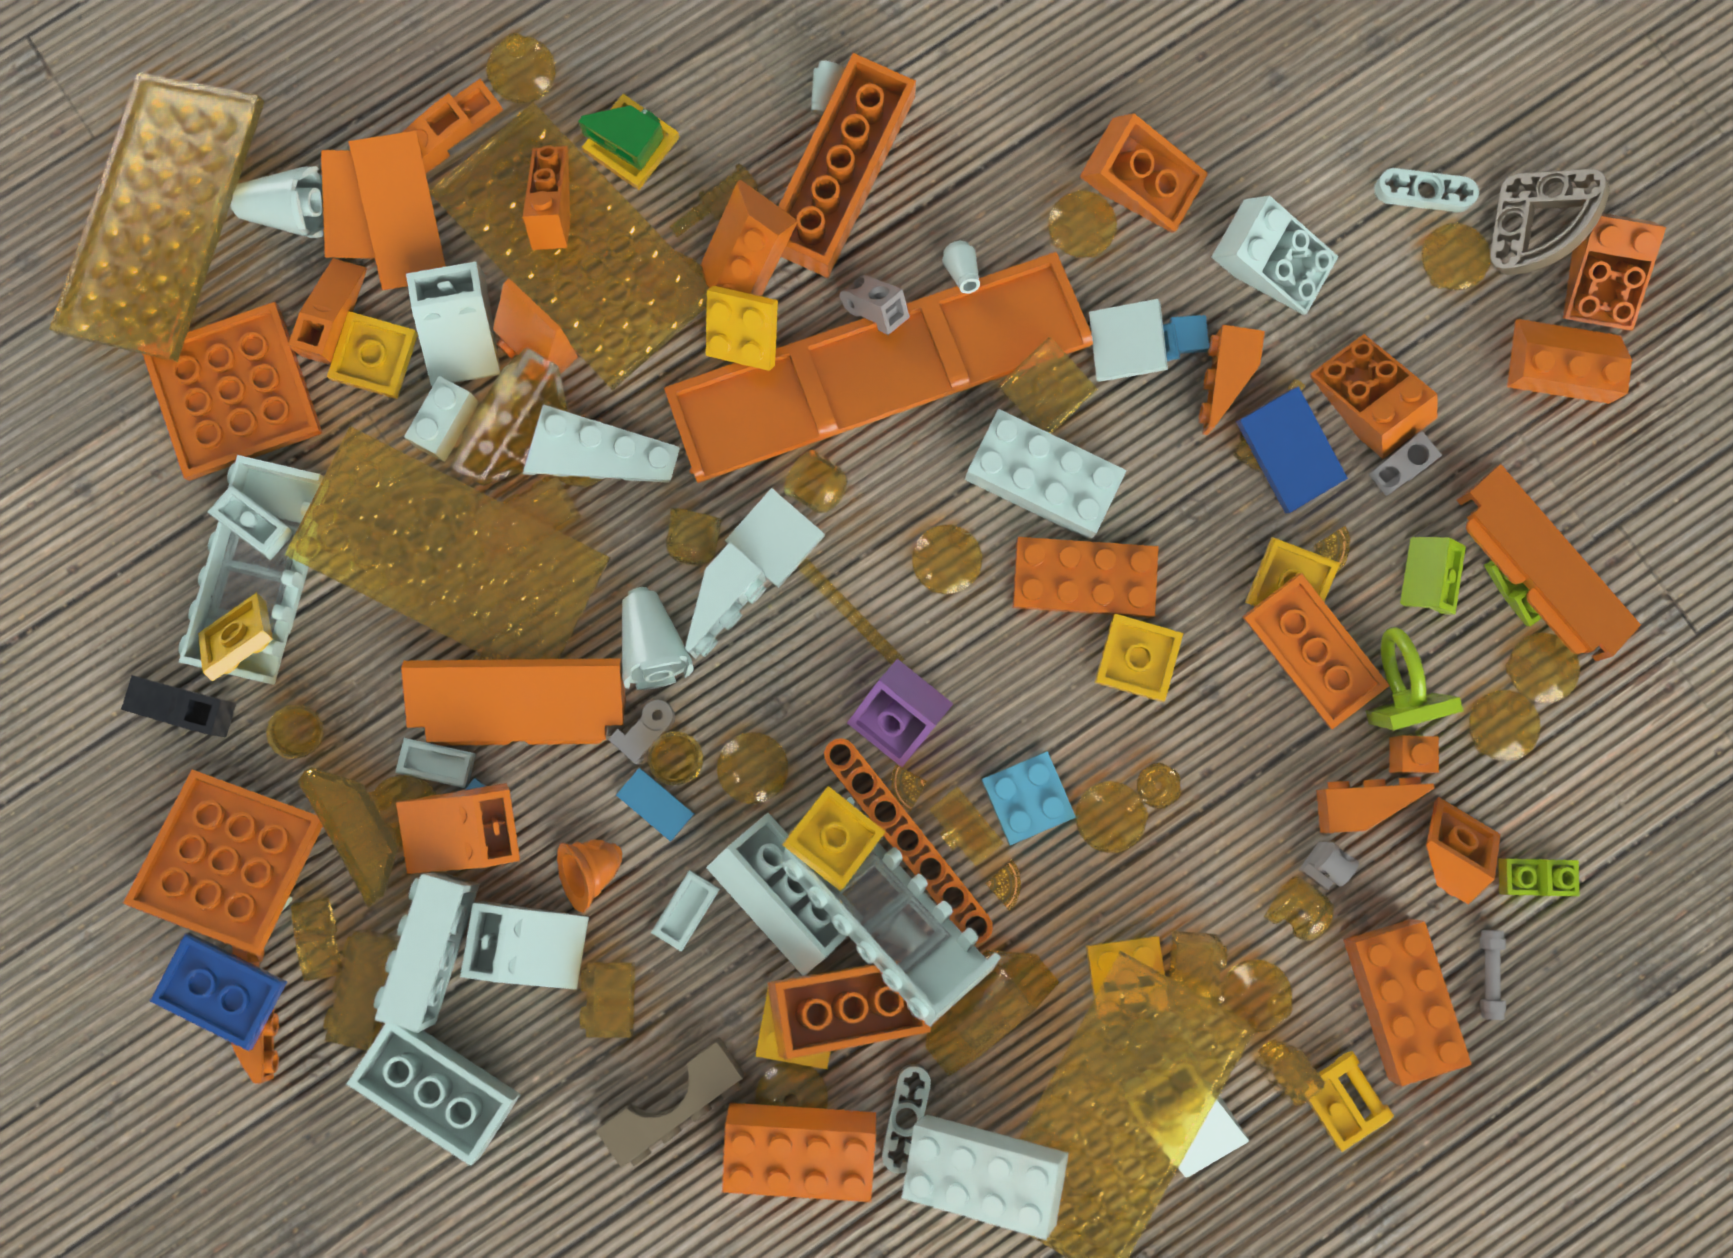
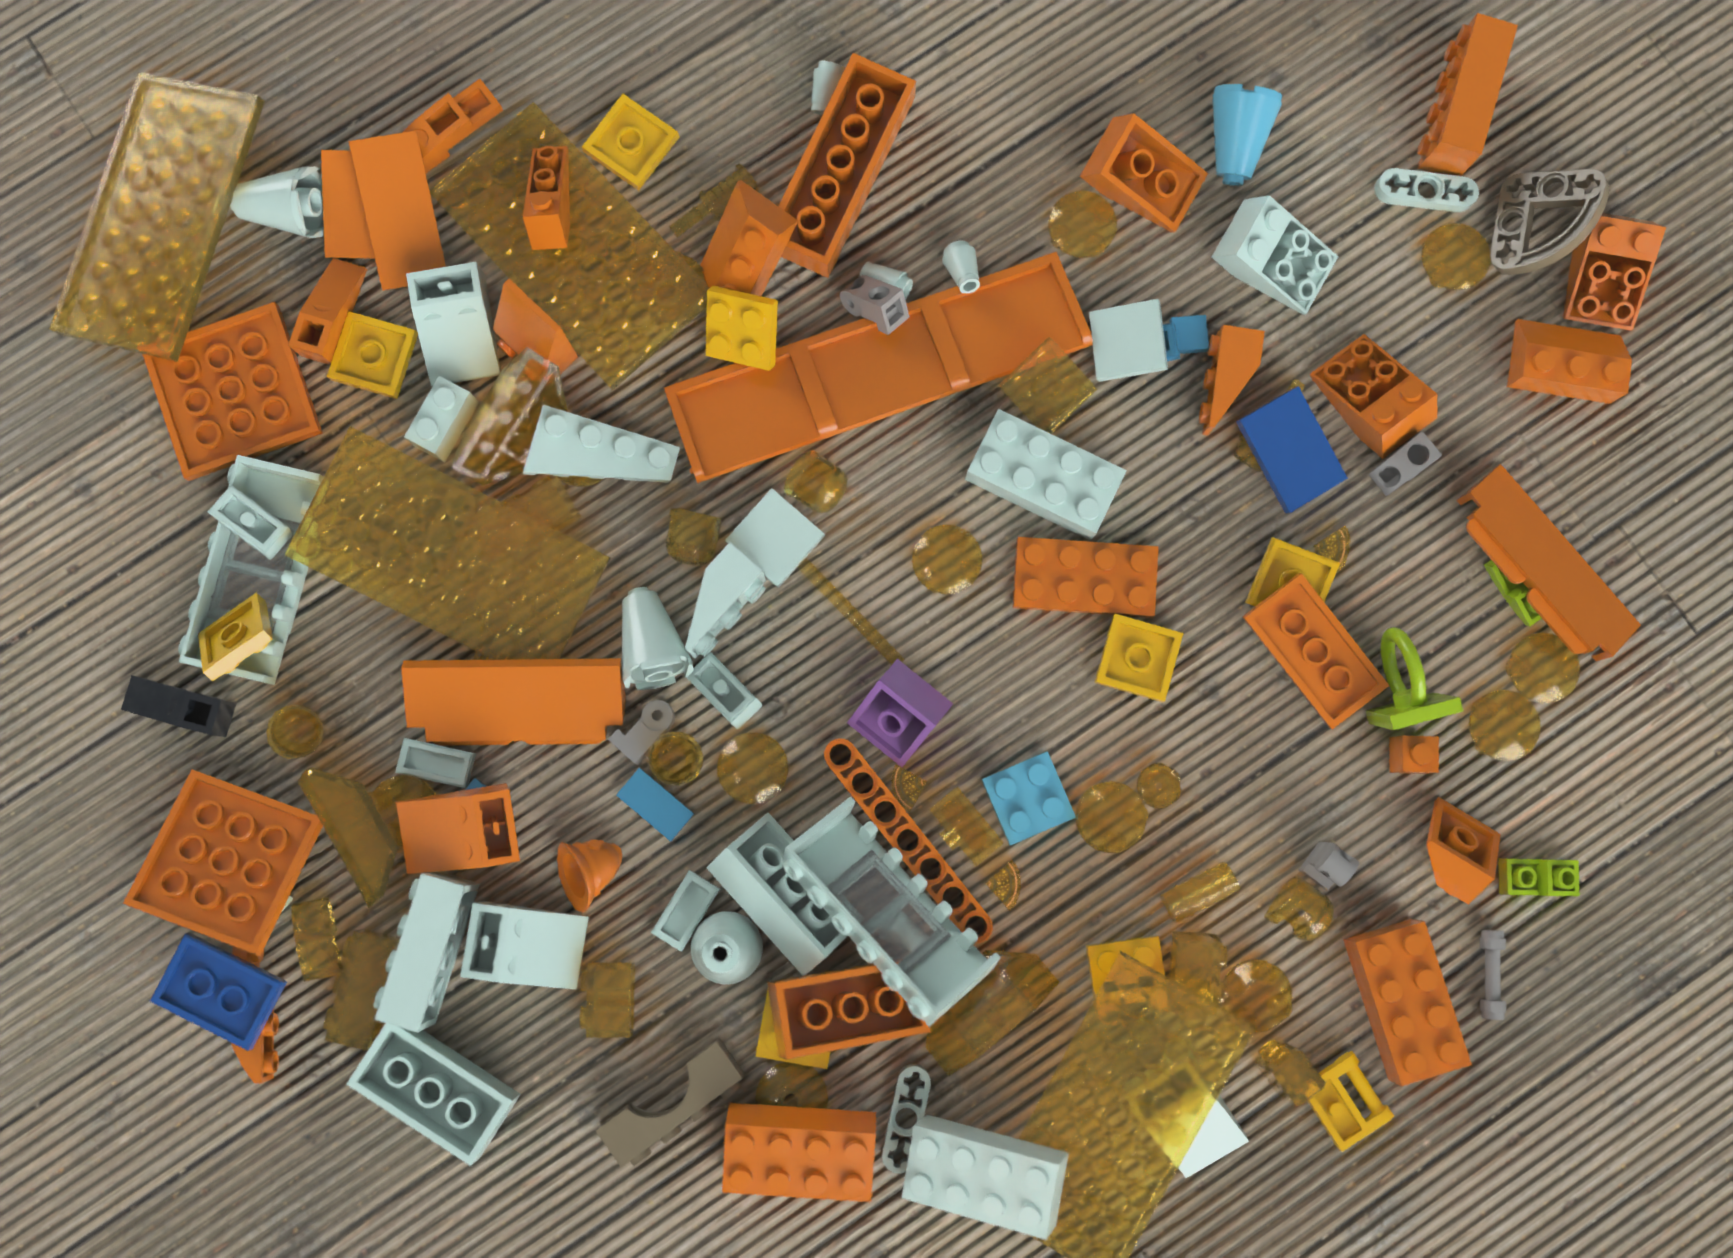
(521, 69): clear yellow dish -> none
(624, 132): green slope -> none
(724, 691): none -> light aqua slope
(740, 940): none -> light aqua cone
(834, 838): yellow plate -> none
(888, 275): none -> light aqua cone
(1200, 892): none -> clear yellow axle
(1242, 128): none -> medium azure cone
(1364, 807): orange slope -> none
(1433, 574): lime panel -> none
(1466, 96): none -> orange brick

